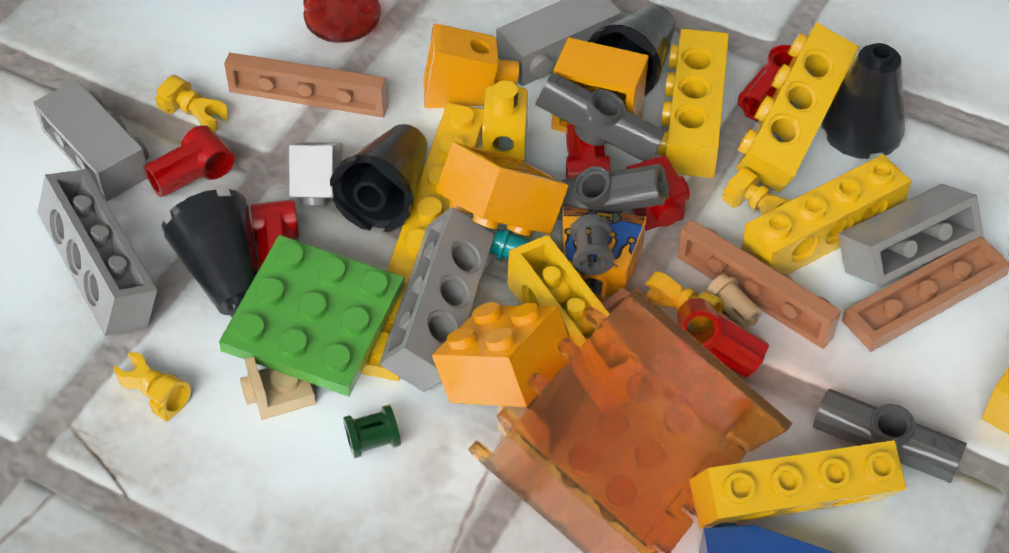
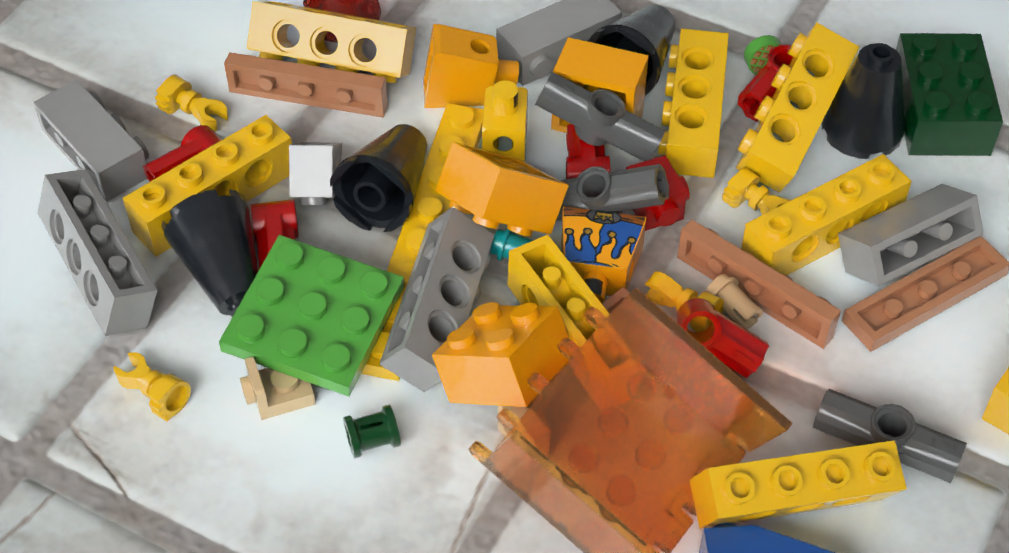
(242, 162): none -> yellow brick
(269, 36): none -> yellow brick
(590, 245): dark grey bush -> none
(758, 50): none -> bright green tile
(948, 95): none -> dark green brick

